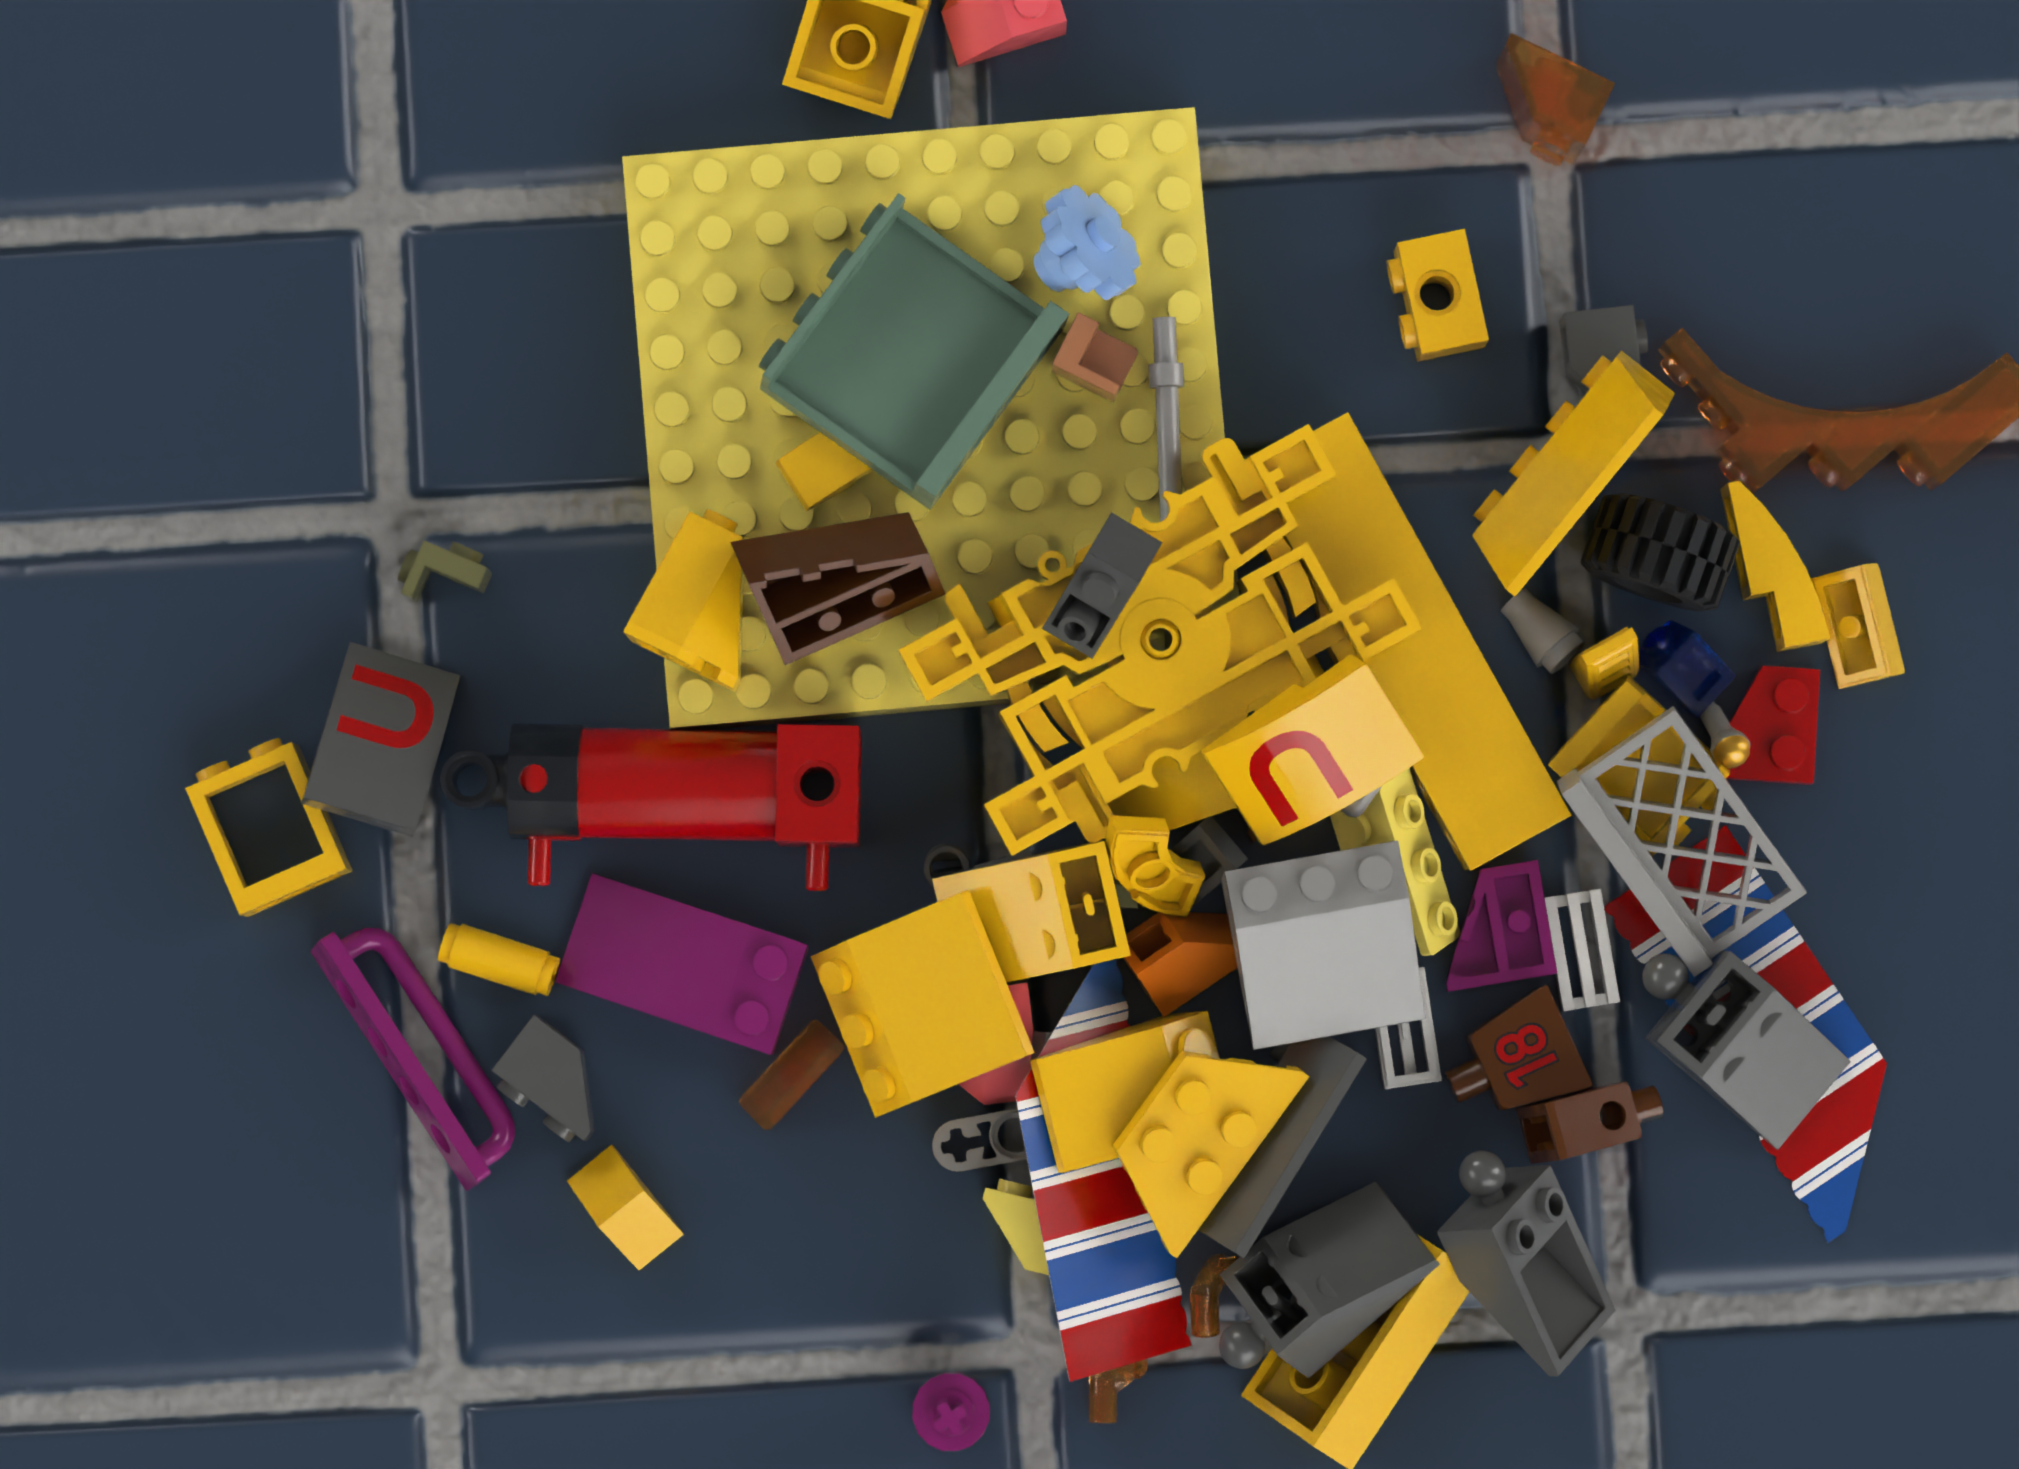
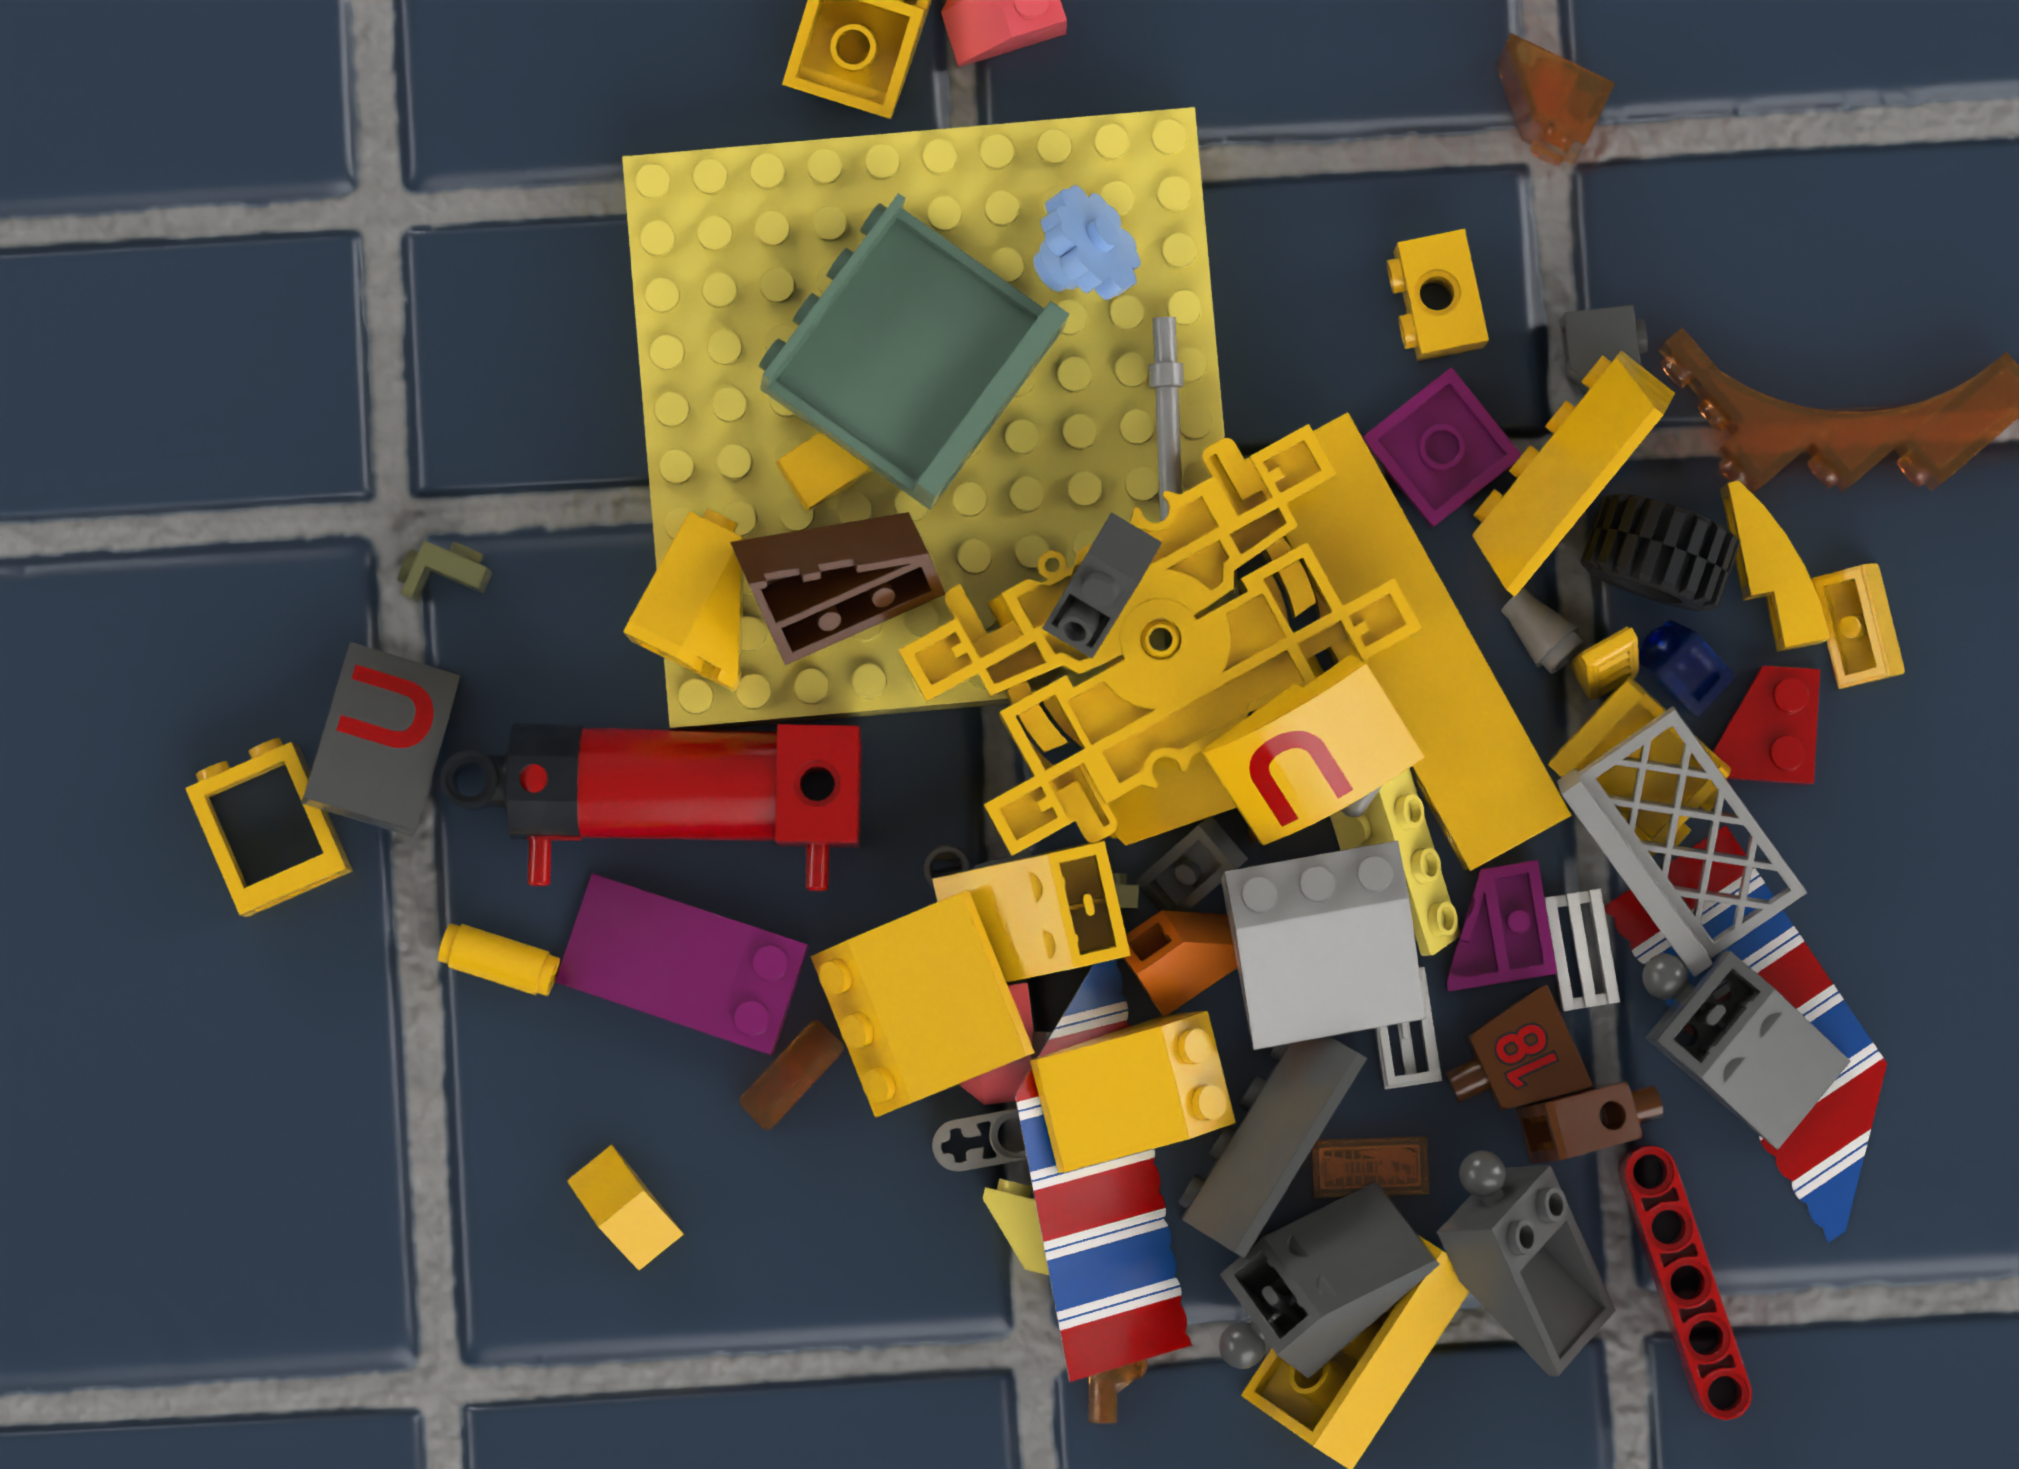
(337, 963): magenta piece -> none
(552, 1074): dark grey slope -> none
(951, 1411): magenta piece -> none
(1094, 358): nougat panel -> none
(1148, 868): yellow tile -> none
(1200, 1135): yellow wing -> none
(1205, 1296): clear orange arm -> none
(1353, 1163): none -> clear orange tile
(1441, 448): none -> magenta plate
(1706, 1301): none -> red beam
(1727, 744): piece -> none

